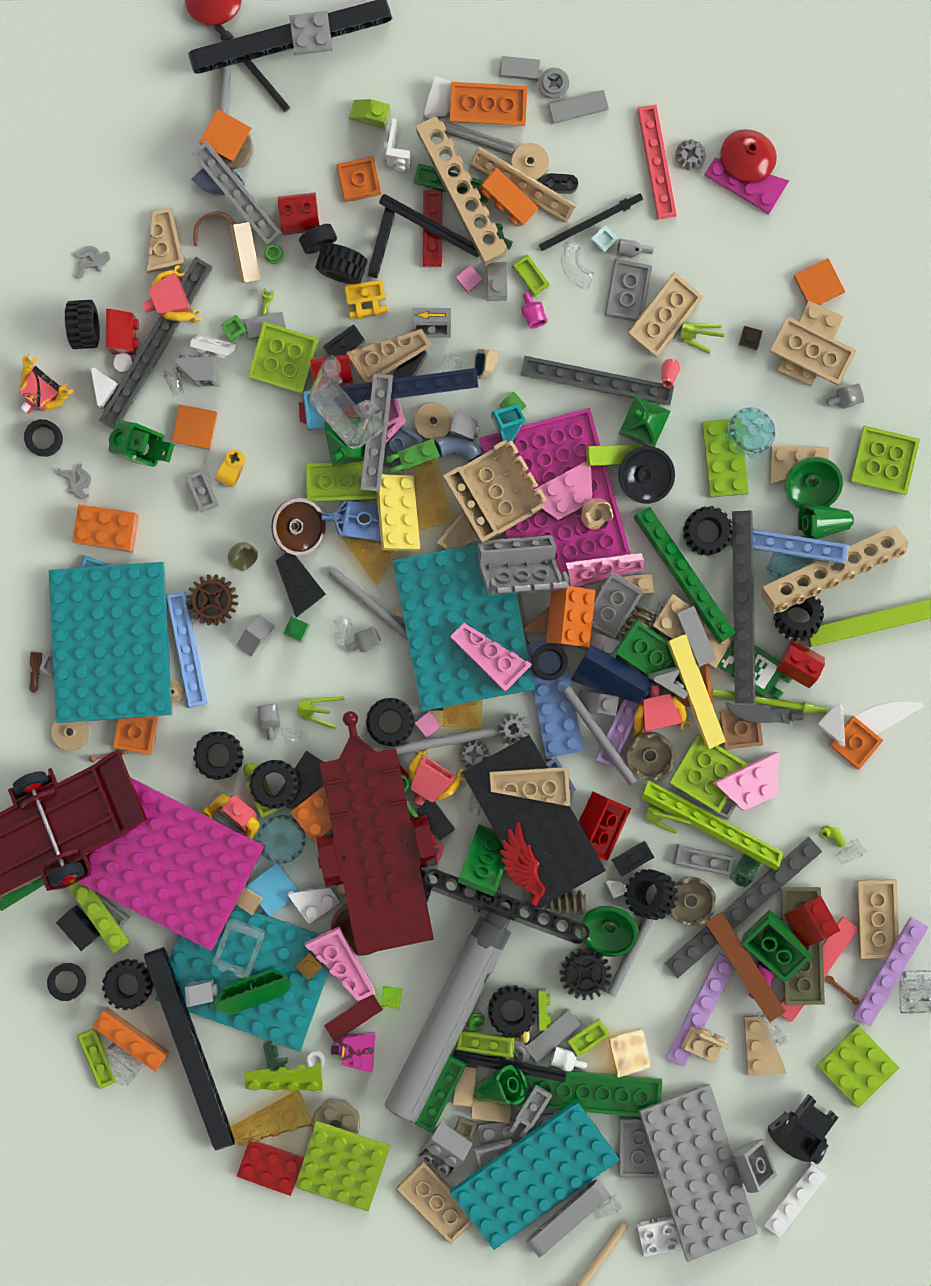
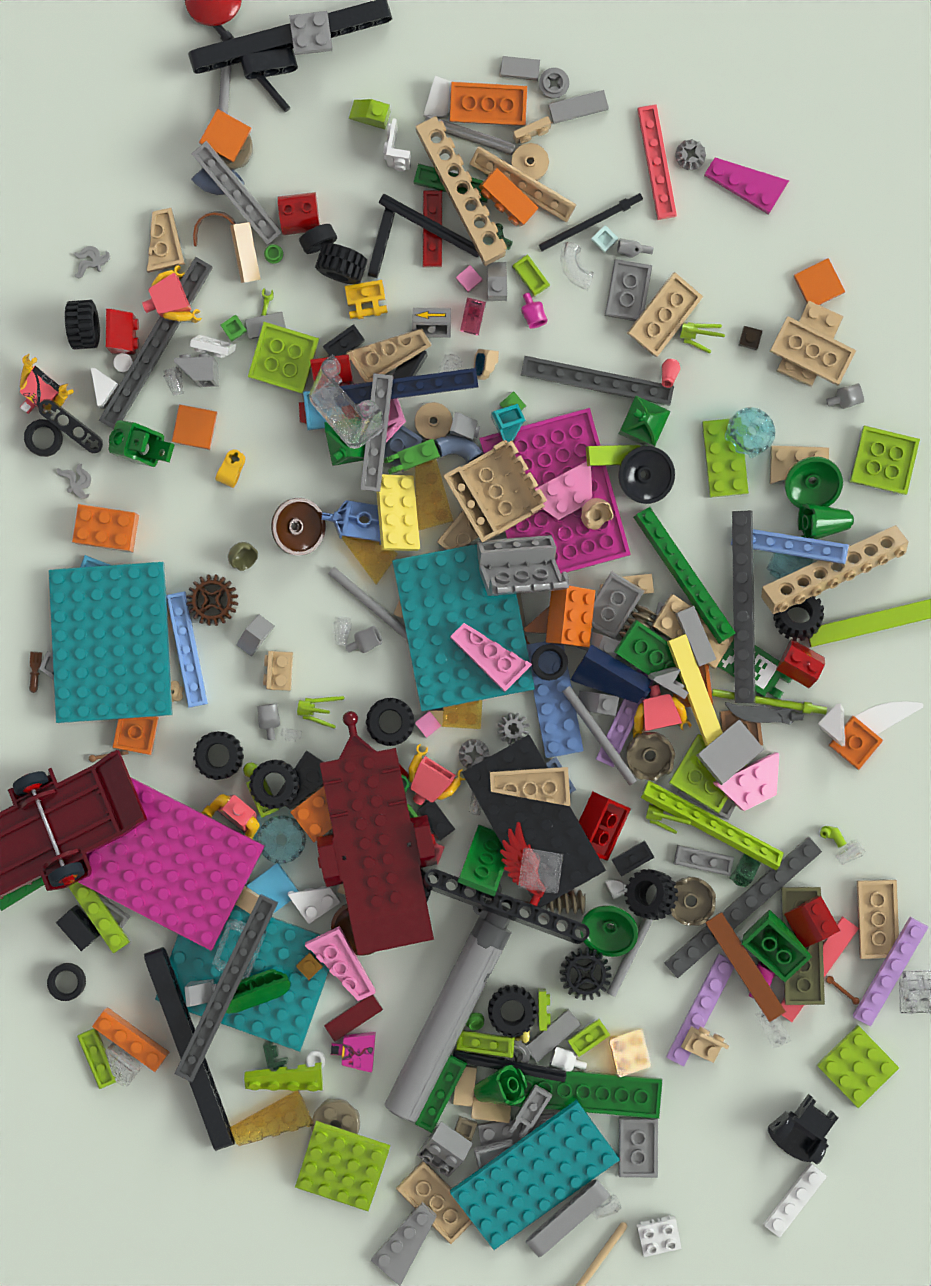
(73, 423): none -> black beam
(78, 739): tan plate -> none
(112, 989): black tyre -> none
(202, 491): light grey plate -> none
(226, 988): none -> dark grey plate
(269, 63): none -> black beam
(270, 1167): red plate -> none
(278, 670): none -> tan bracket
(296, 629): green brick -> none
(299, 584): black wing -> none
(336, 482): lime plate -> none
(358, 179): orange tile -> none
(391, 997): clear neon green plate -> none
(402, 1247): none -> light grey wing
(445, 740): light grey piece -> none
(473, 316): none -> clear pink slope
(537, 128): none -> tan plate
(540, 870): none -> clear plate
(561, 178): black beam -> none
(597, 570): bright pink wing -> none
(697, 1172): light grey plate -> none
(722, 523): black tyre -> none
(730, 752): none -> light grey tile
(747, 164): red dish -> none
(754, 1165): light grey brick -> none
(760, 1054): tan wing -> none

